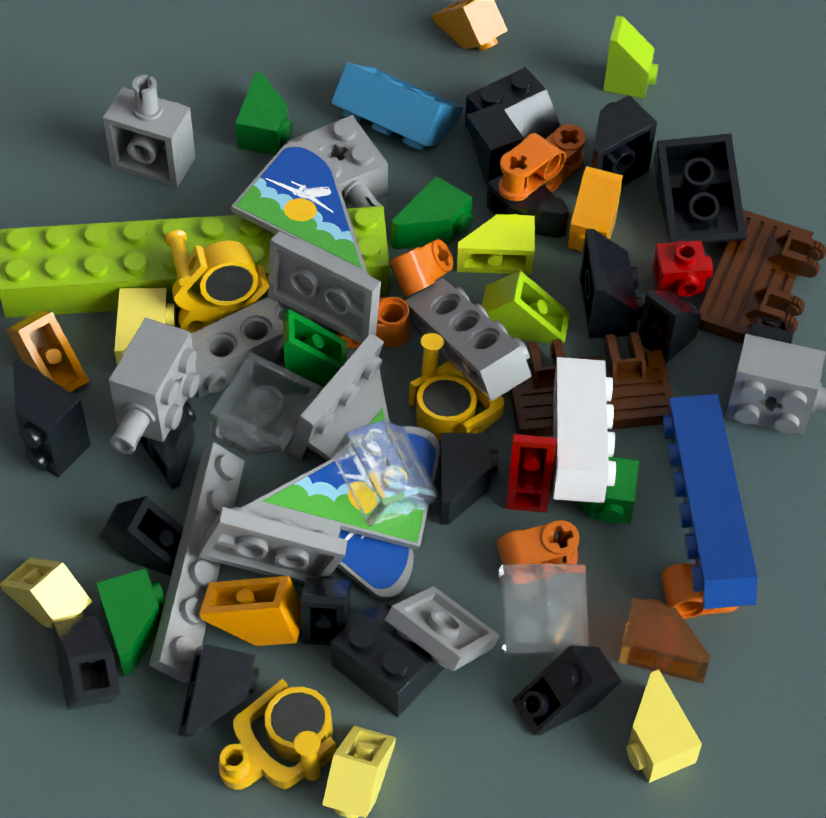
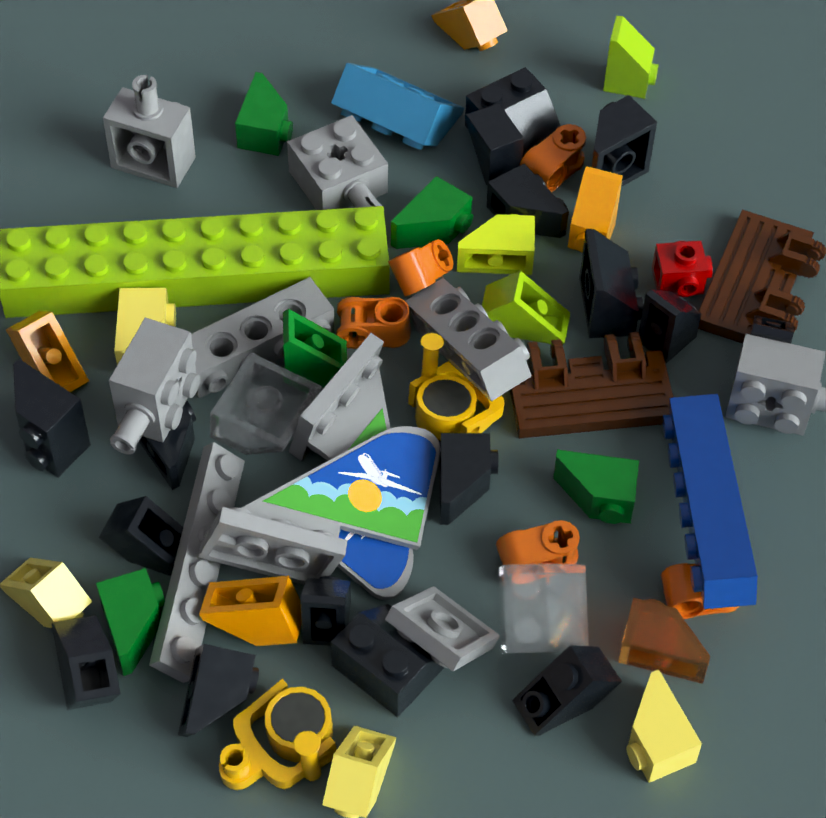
(225, 279): yellow piece -> none
(315, 249): piece -> none
(383, 472): clear slope -> none
(529, 167): orange piece -> none
(530, 473): red slope -> none
(581, 430): white brick -> none
(700, 189): black slope -> none

